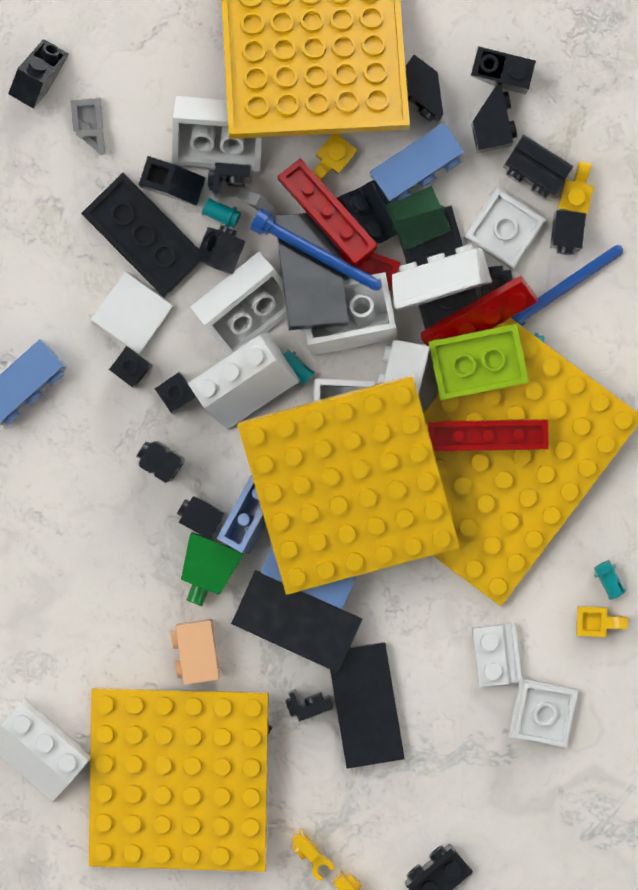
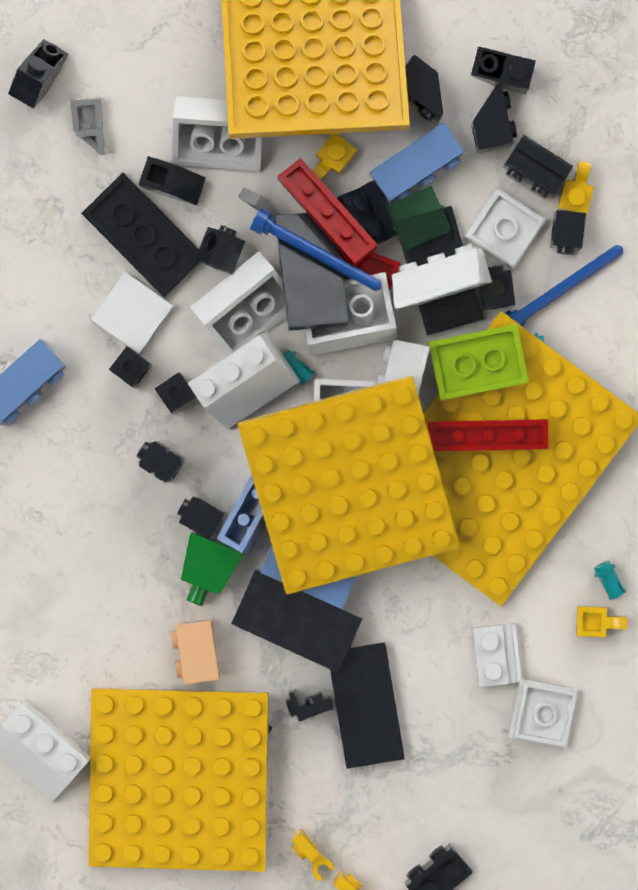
(221, 213): teal pin -> none
(234, 174): black bracket -> none
(484, 312): red plate -> none

